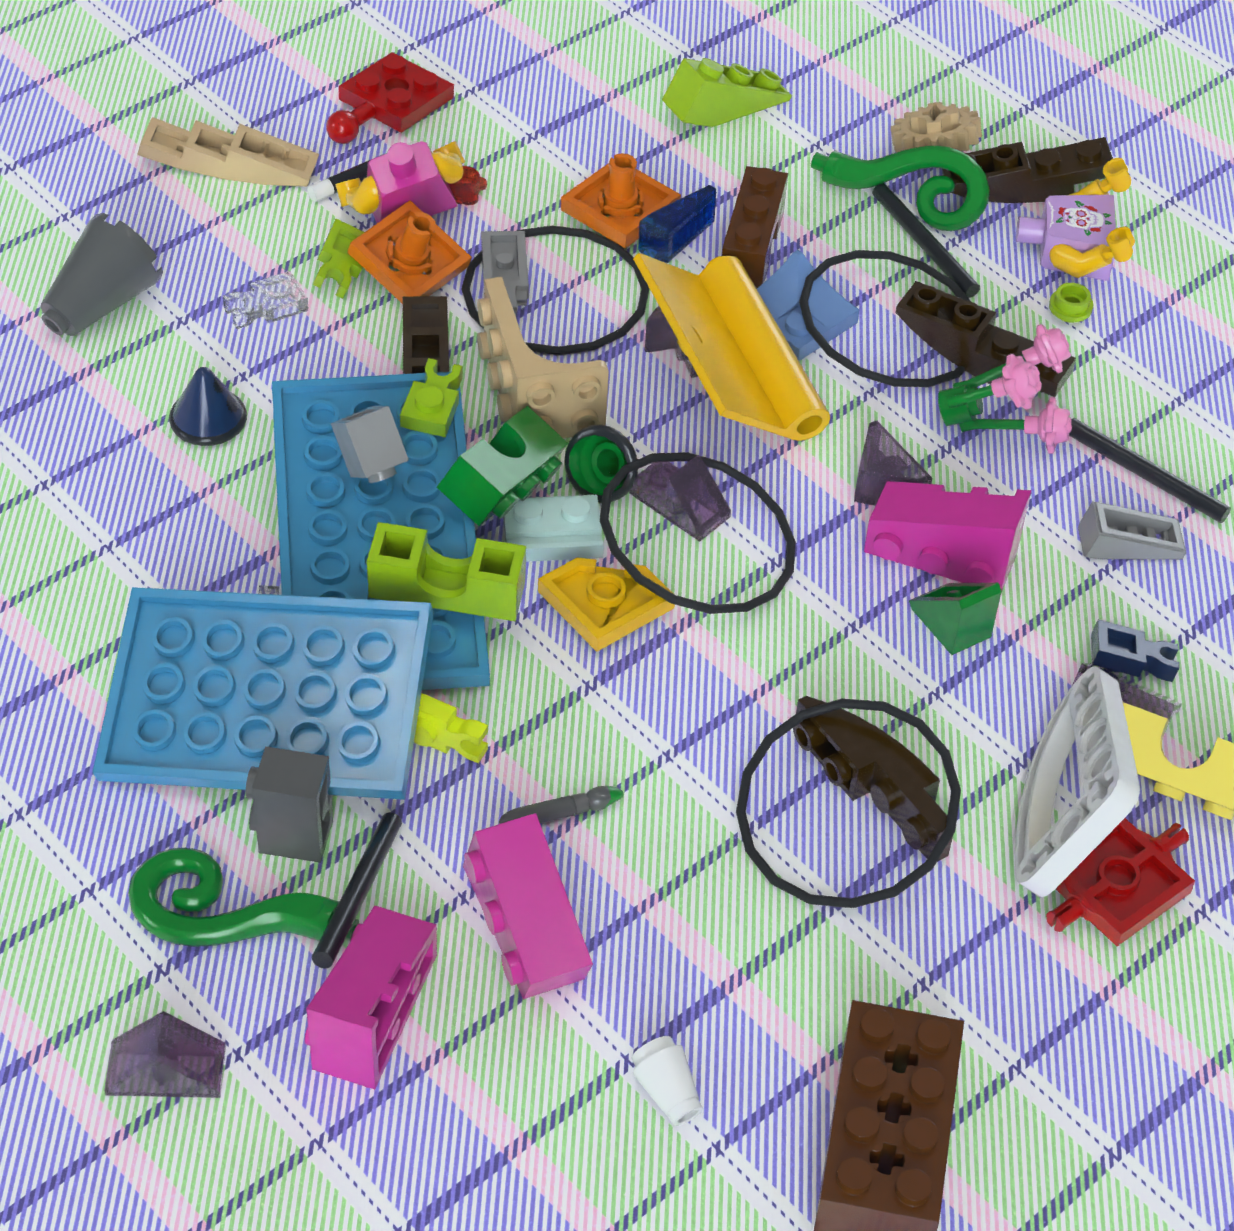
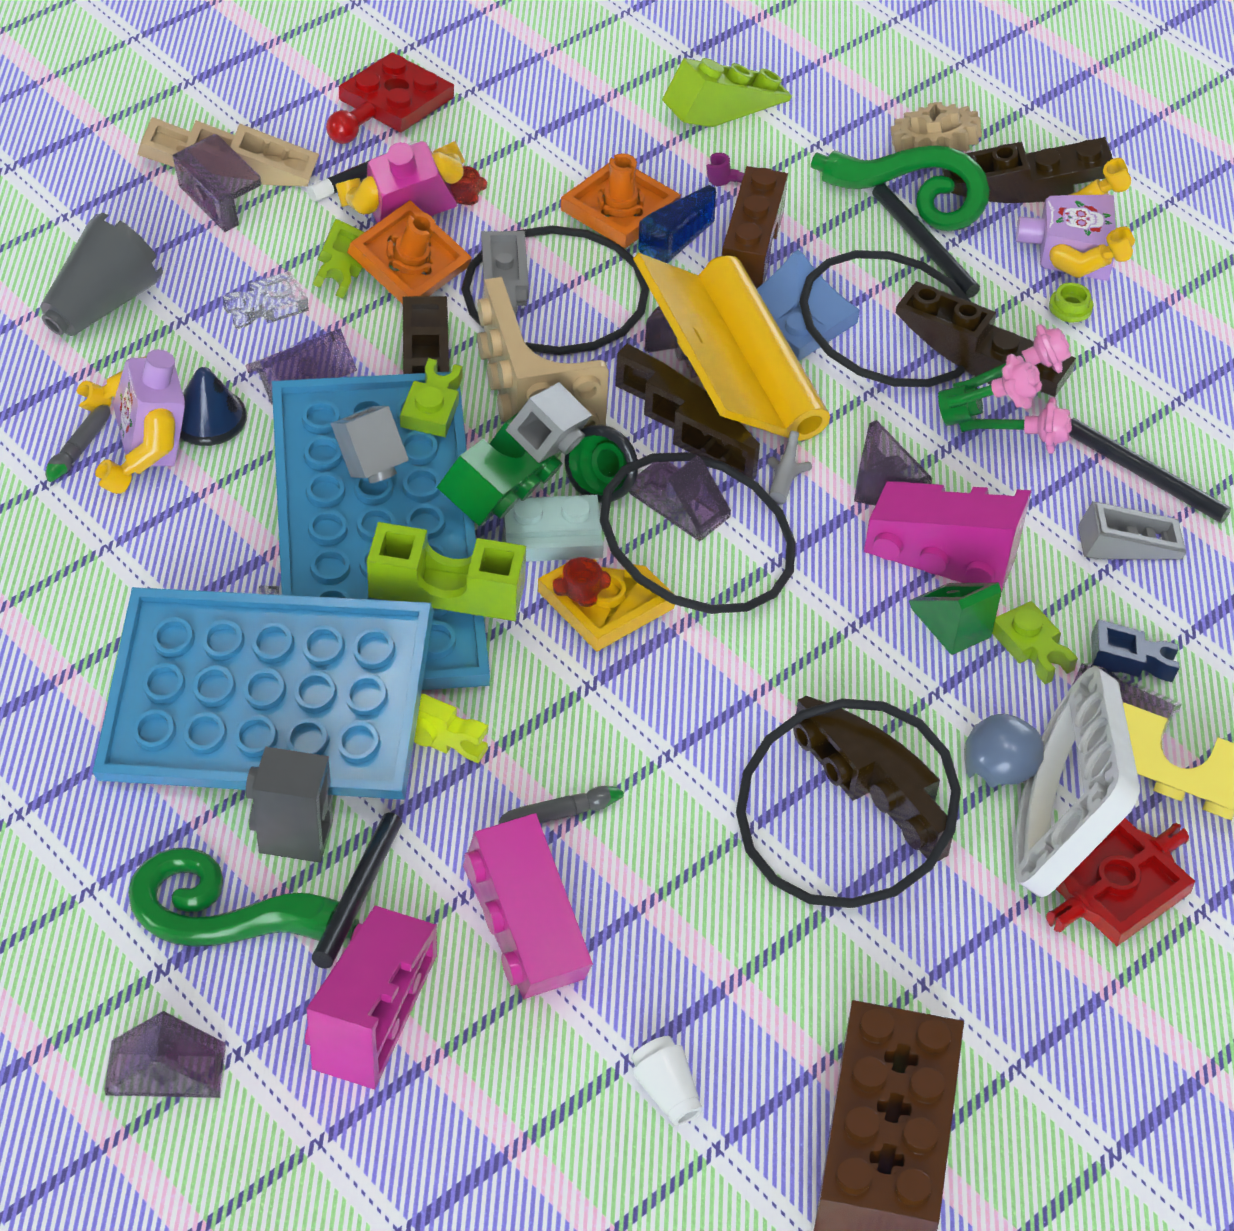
(61, 463): none -> dark grey piece
(148, 415): none -> torso
(215, 177): none -> clear purple panel
(313, 359): none -> clear purple panel
(550, 423): none -> light grey brick
(582, 581): none -> clear red plate
(687, 410): none -> dark brown slope
(720, 171): none -> magenta hand
(786, 470): none -> light grey bar
(1003, 750): none -> sand blue hair
(1032, 636): none -> lime plate

